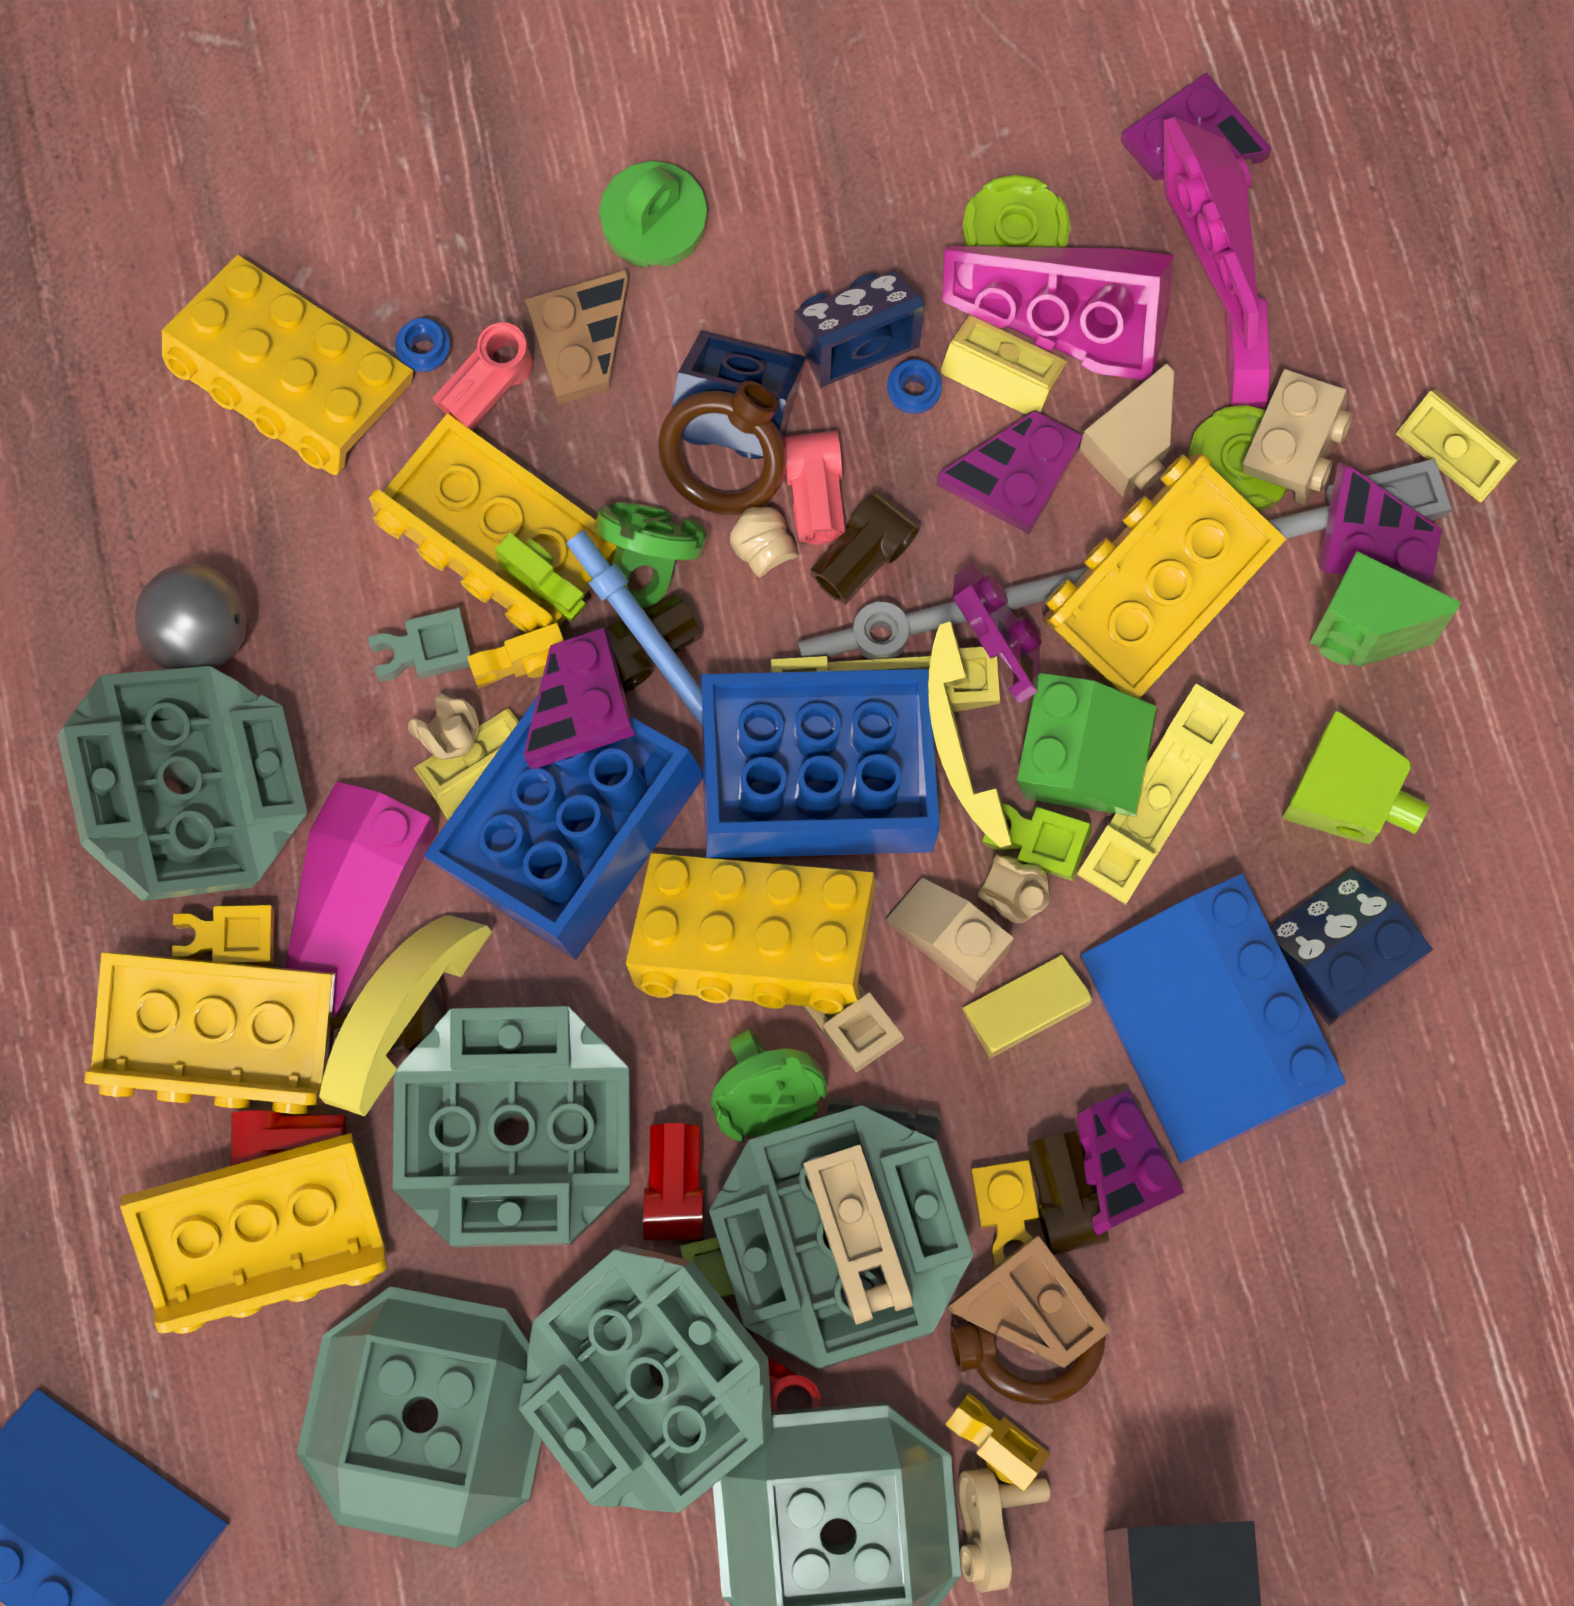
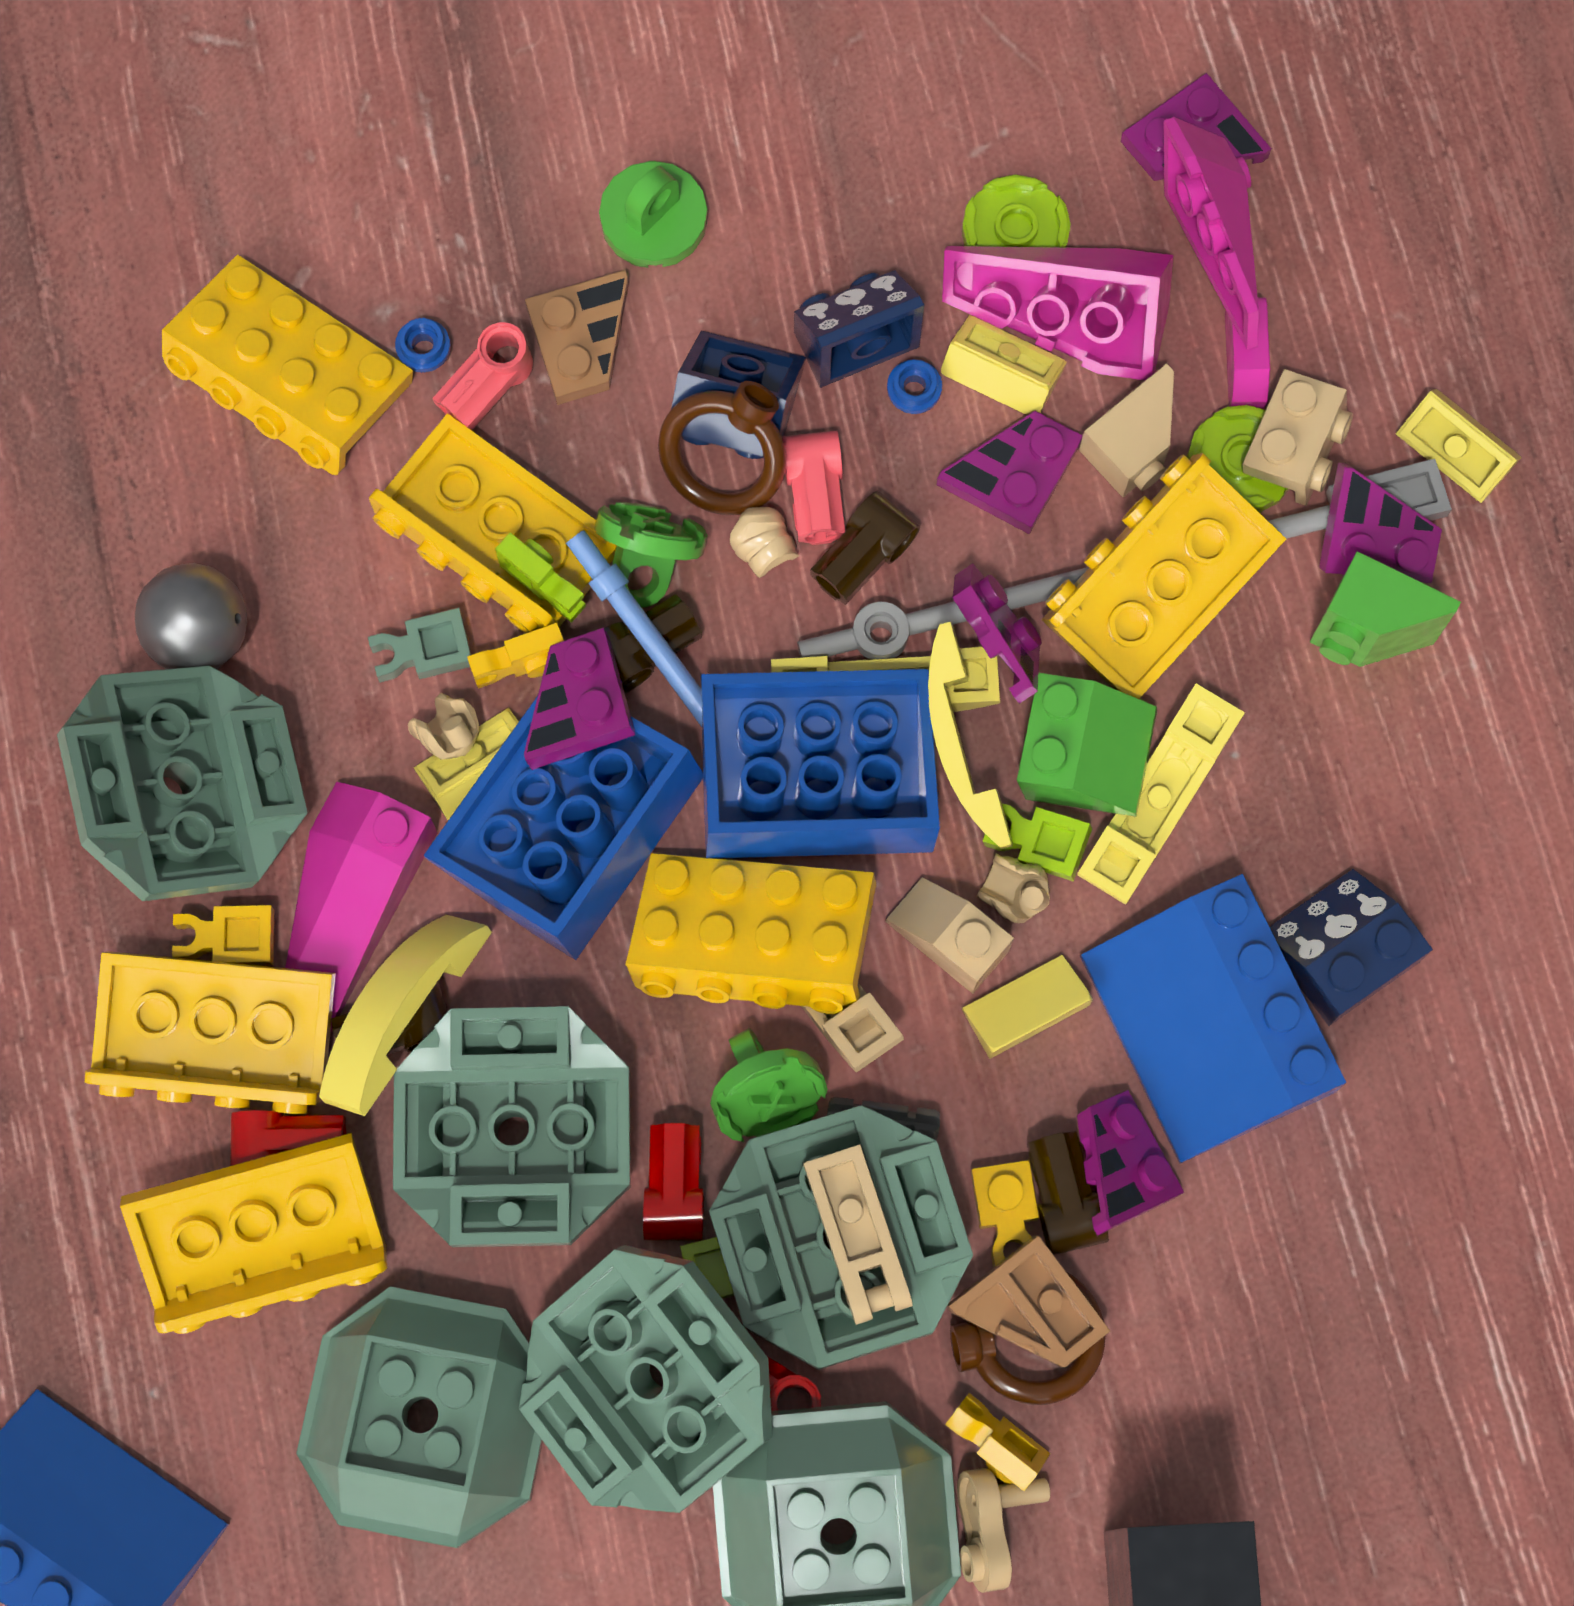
(1354, 786): lime torso -> none

